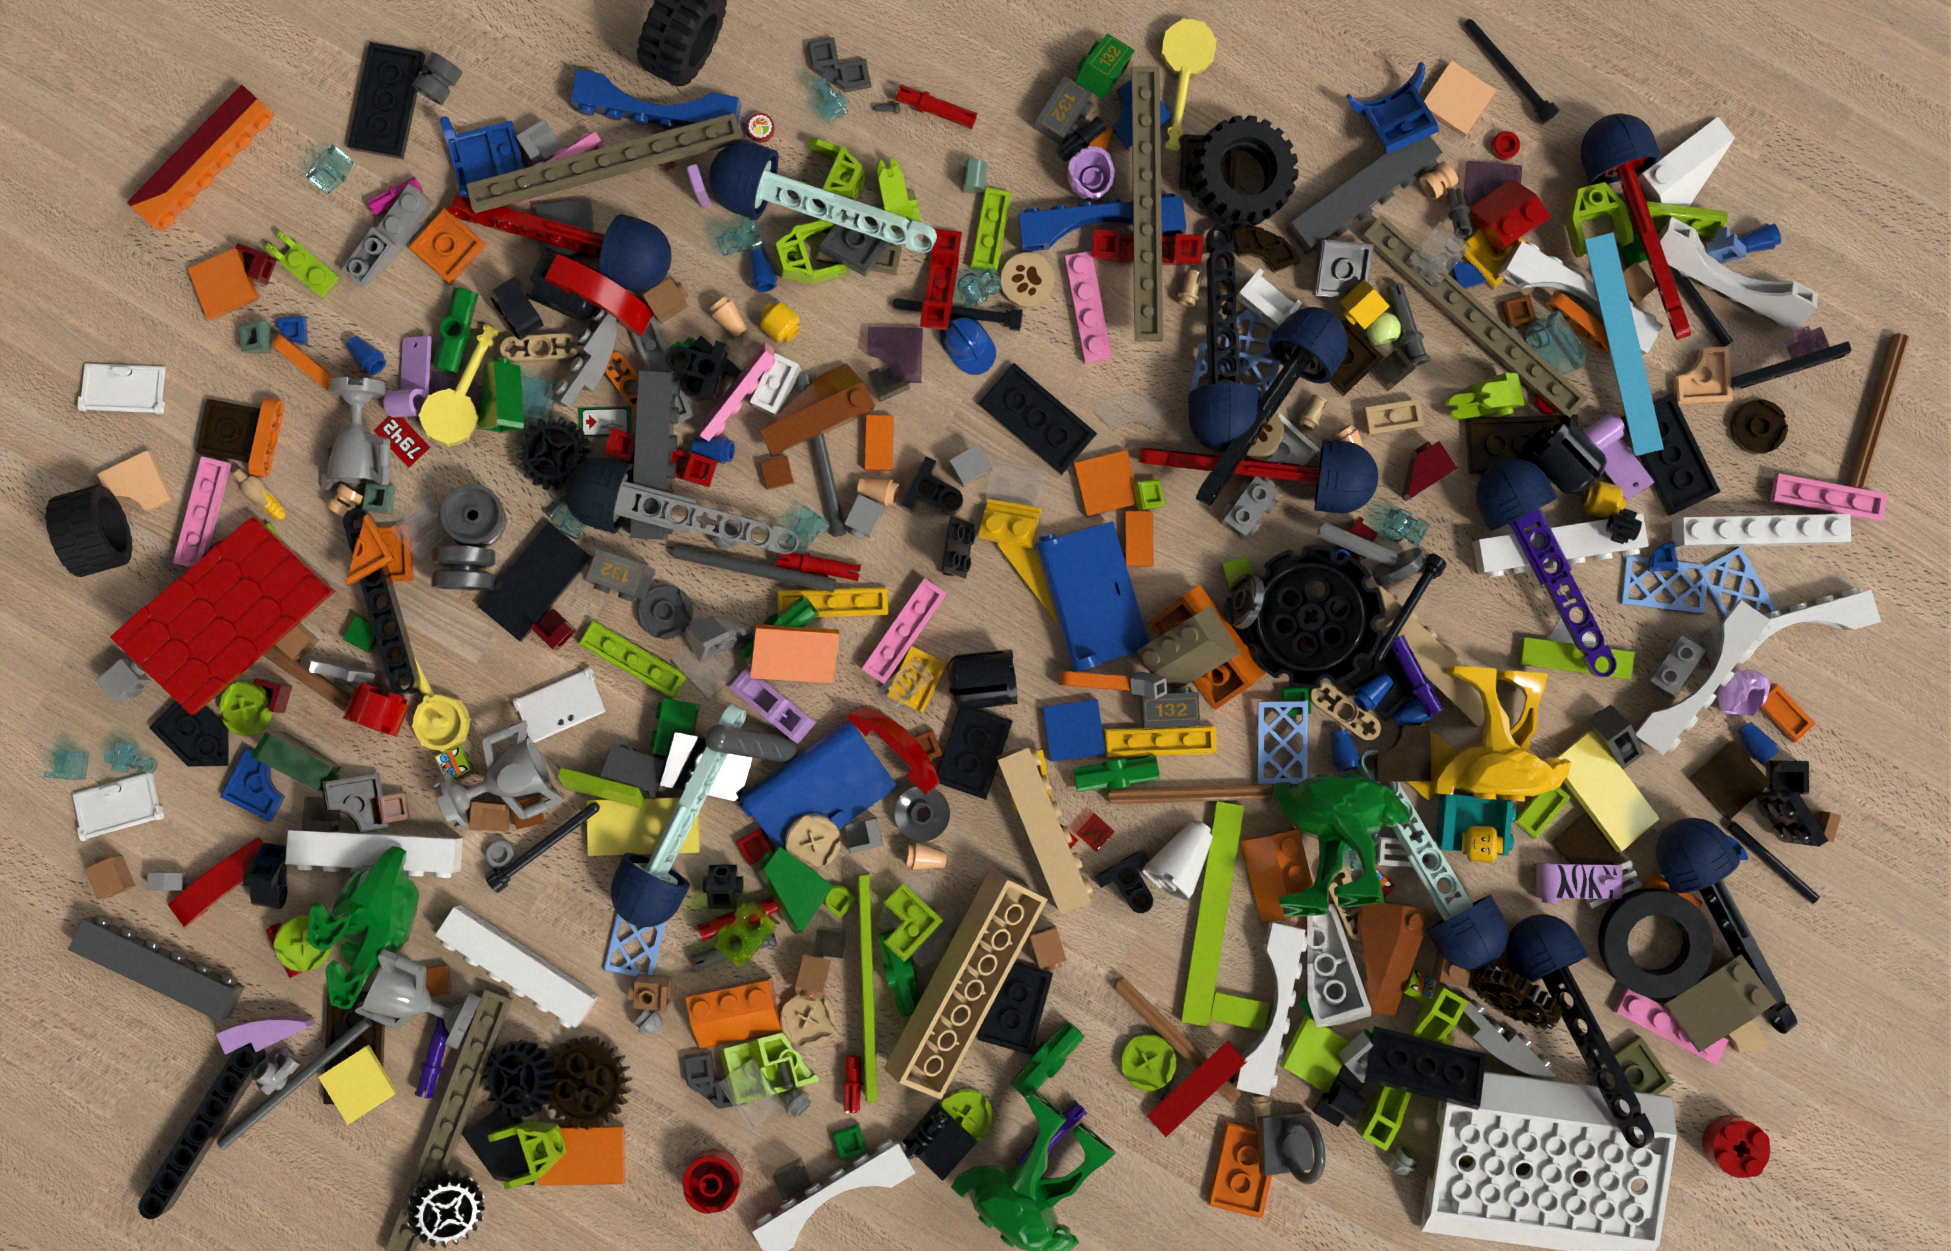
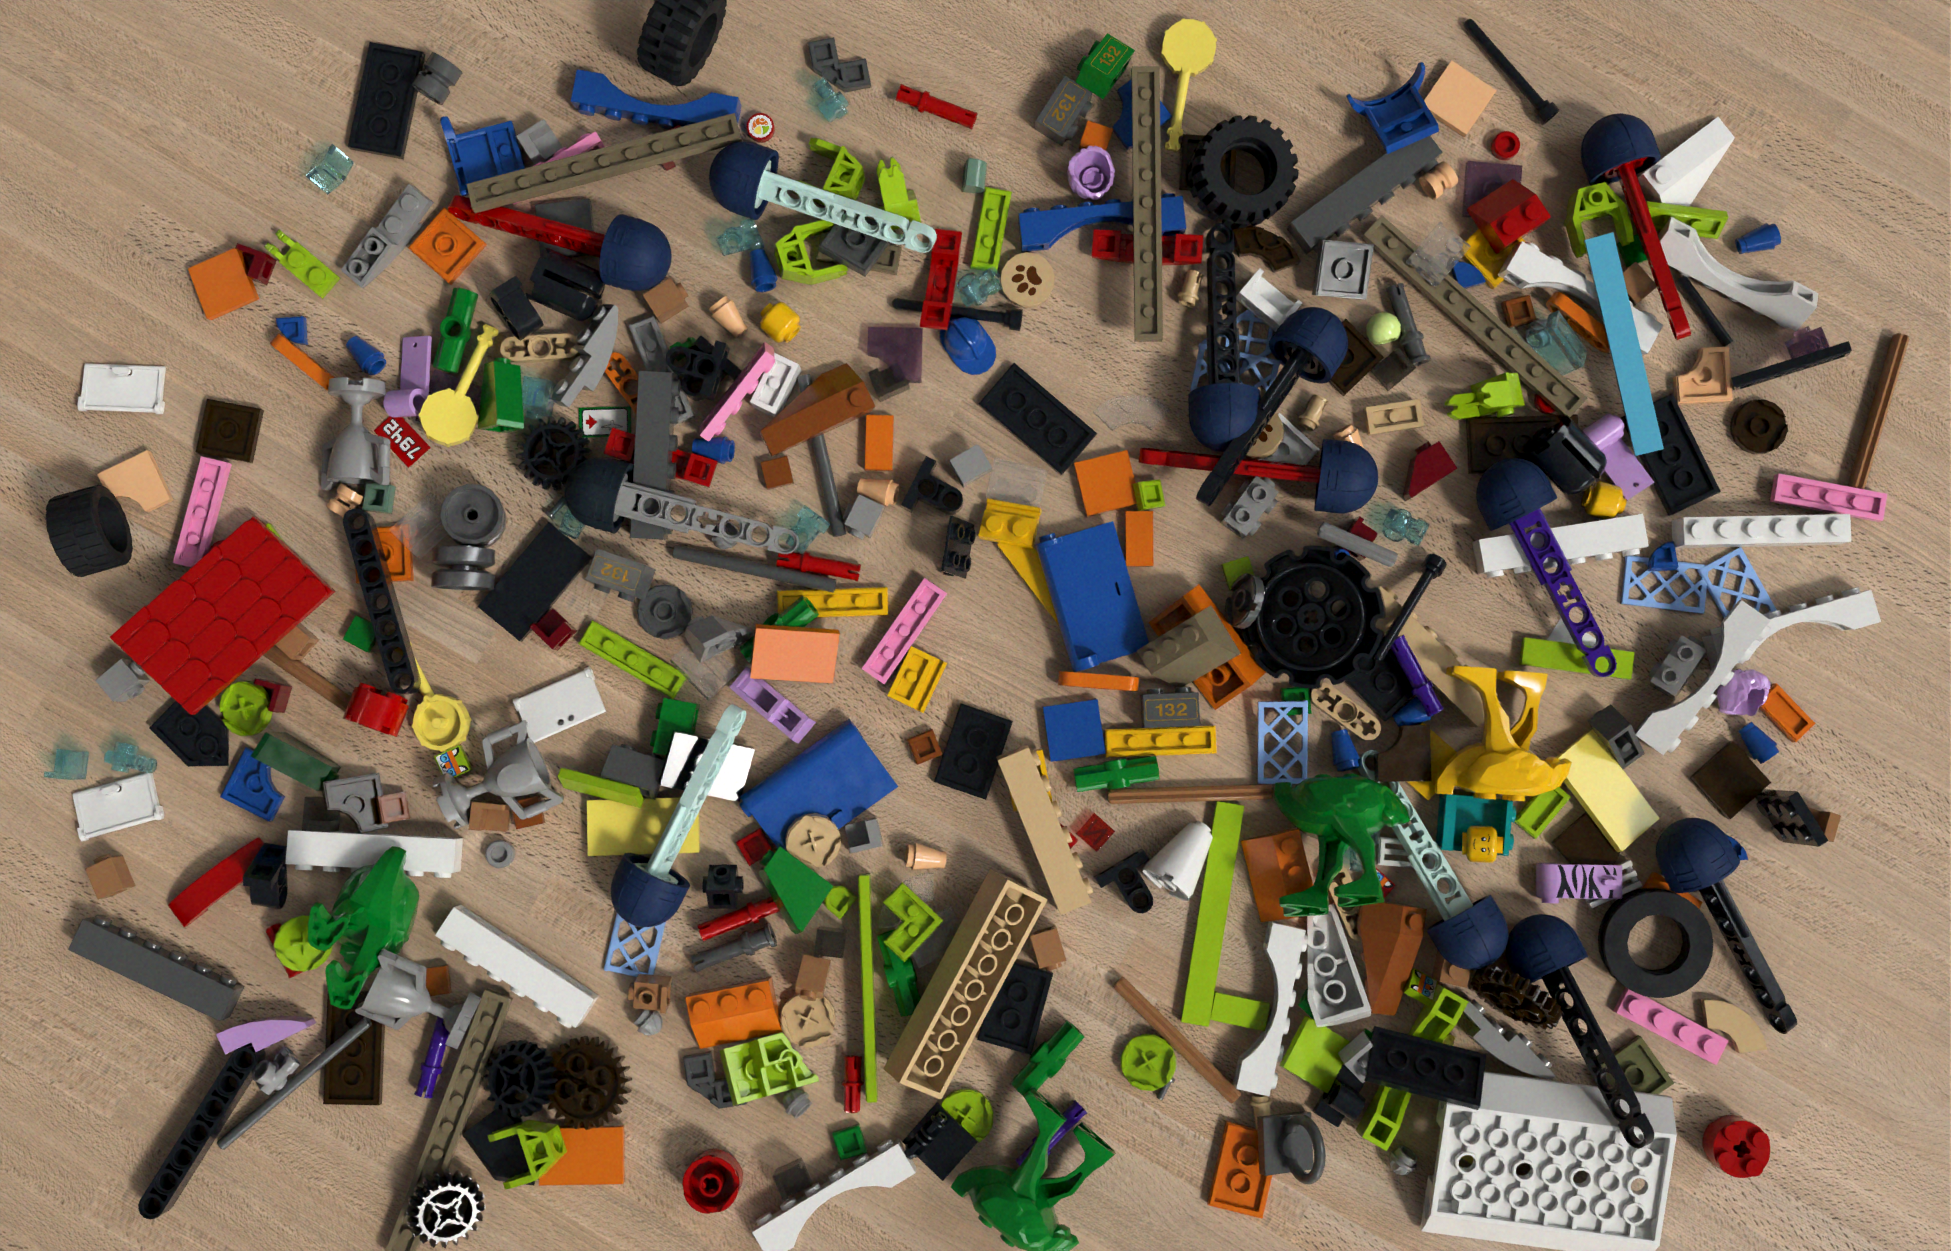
(166, 880): light grey piece -> none
(201, 159): brick -> none
(255, 337): sand green brick -> none
(256, 491): tan piece -> none
(266, 437): orange beam -> none
(337, 669): light grey tile -> none
(358, 1084): light yellow tile -> none
(369, 552): orange tile -> none
(387, 199): dark pink axle -> none
(499, 878): black piece -> none
(601, 292): red slope -> none
(699, 186): lavender tile -> none
(750, 743): dark grey piece -> none
(751, 938): clear neon green brick -> none
(751, 1094): clear plate -> none
(785, 1076): dark grey piece -> none
(888, 108): dark grey piece -> none
(902, 742): red slope -> none
(922, 828): dark grey dish -> none
(927, 677): clear slope -> none
(982, 679): black cylinder -> none
(1081, 139): black axle -> none
(1088, 307): bright pink plate -> none
(1148, 685): light grey piece -> none
(1197, 1088): red tile -> none
(1363, 304): yellow brick -> none
(1371, 693): blue cone -> none
(1406, 564): dark grey tile -> none
(1459, 213): dark grey axle -> none
(1623, 526): black gear -> none
(1720, 1002): dark tan slope -> none
(1726, 246): medium blue tile -> none
(1773, 862): black bar -> none
(1789, 776): black panel -> none

